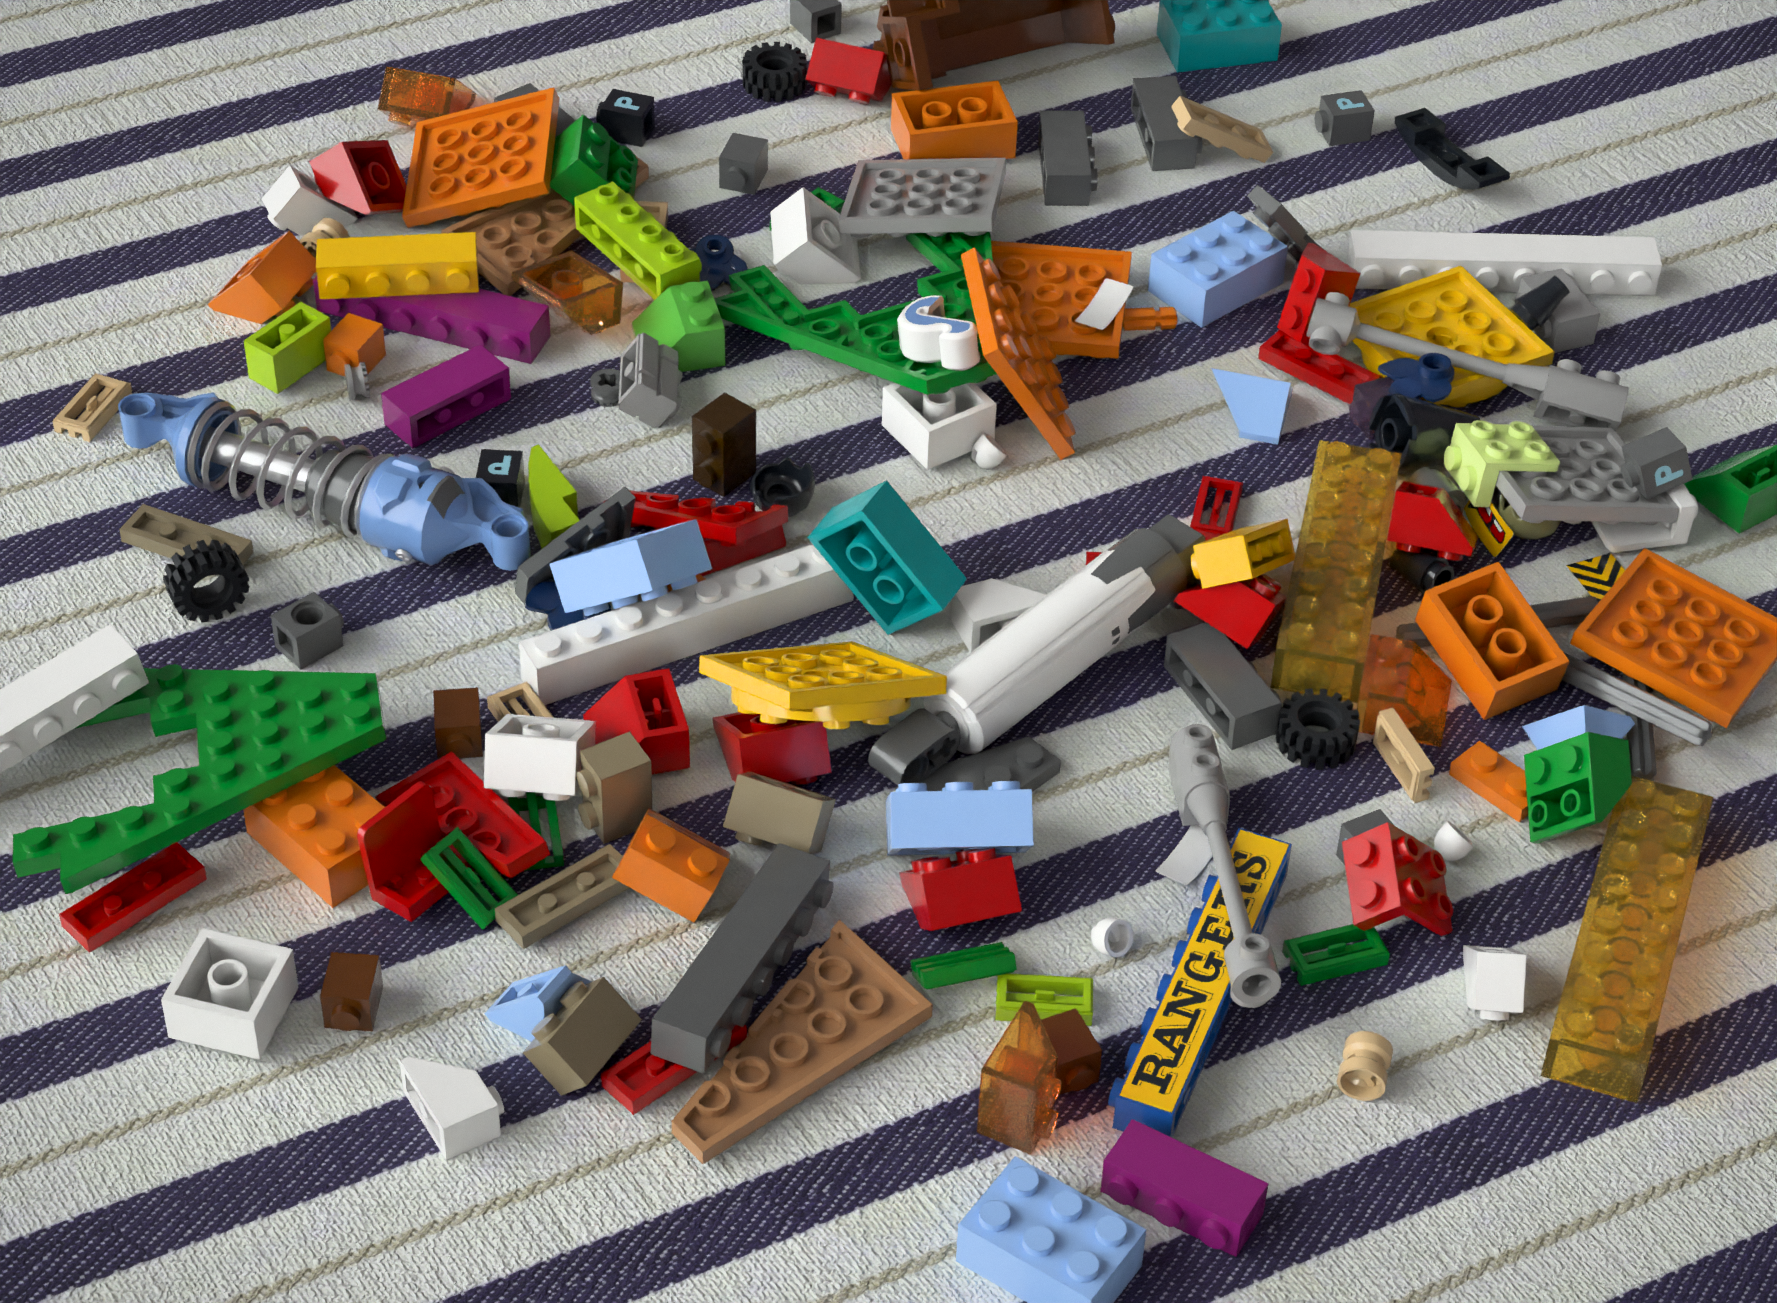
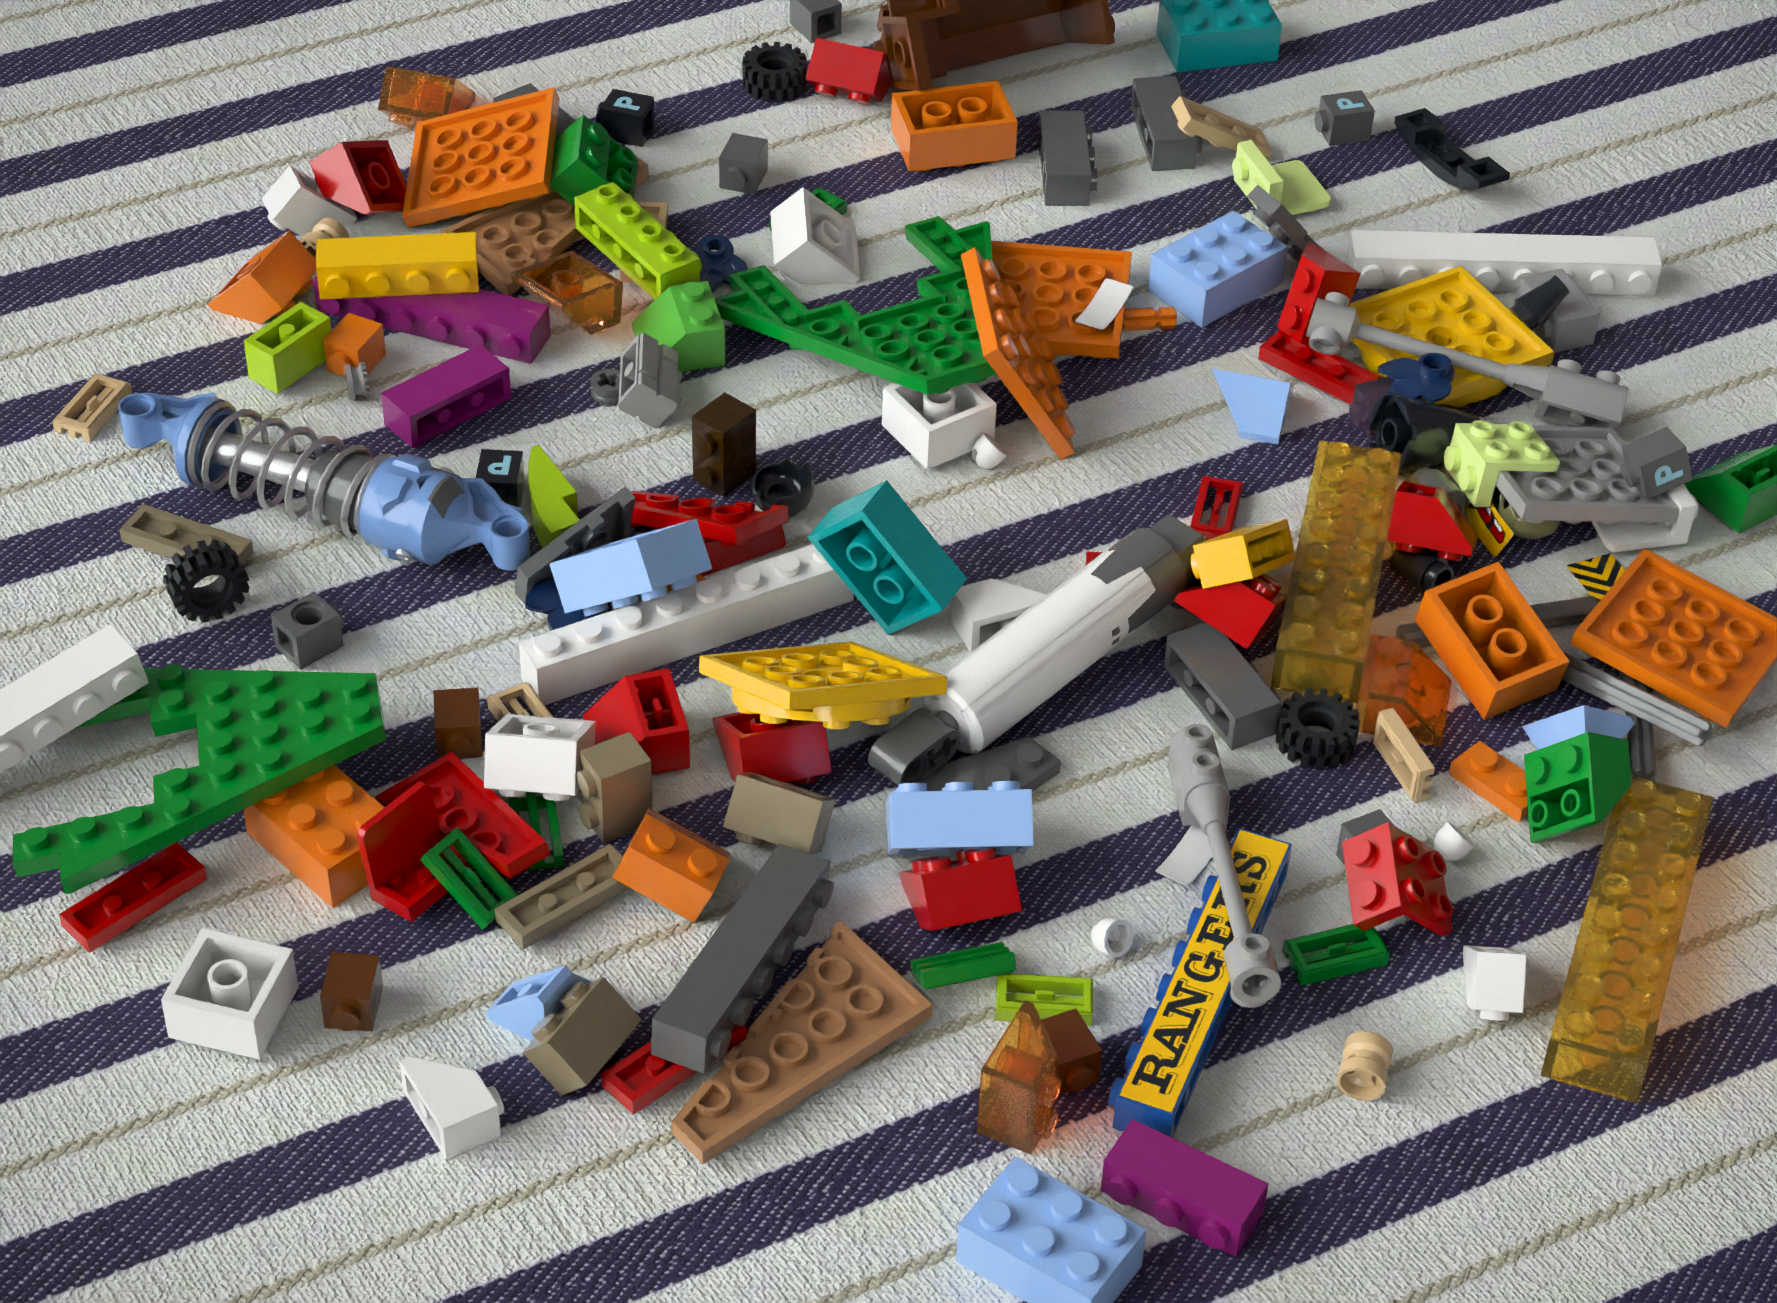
(923, 197): light grey plate -> none
(932, 338): white animal -> none
(1287, 182): none -> yellowish green bracket

